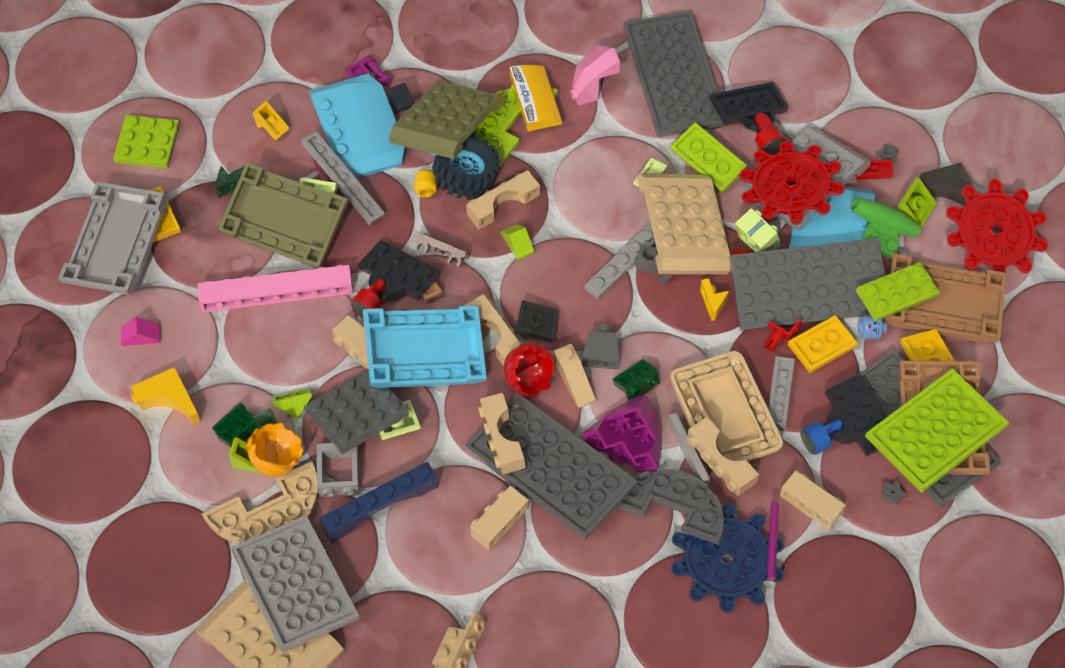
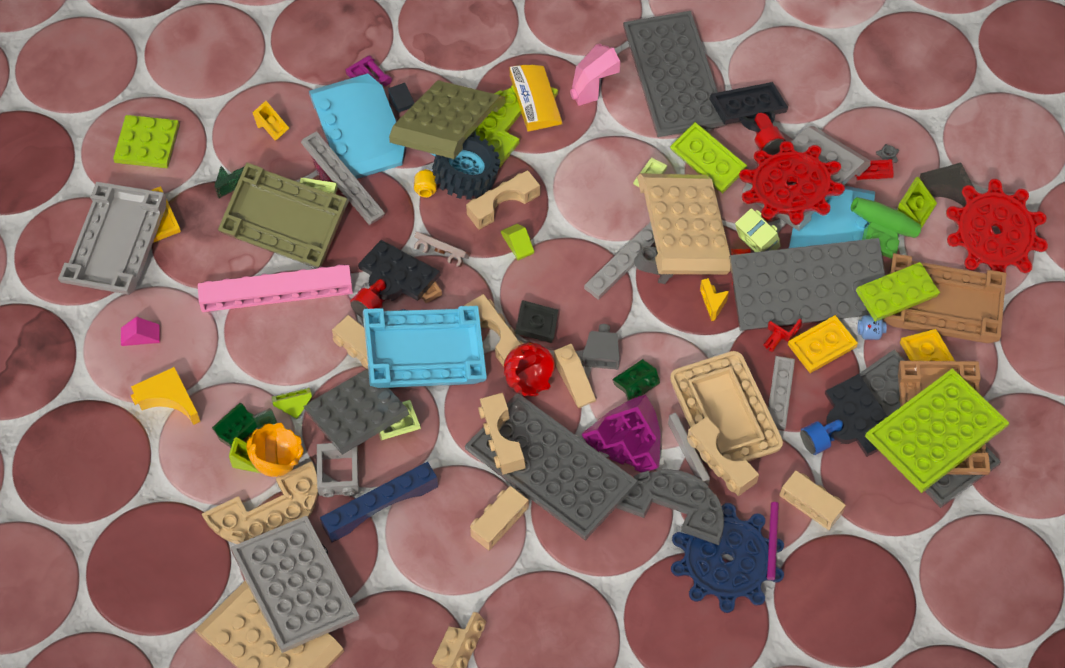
(892, 497): dark grey plate -> none

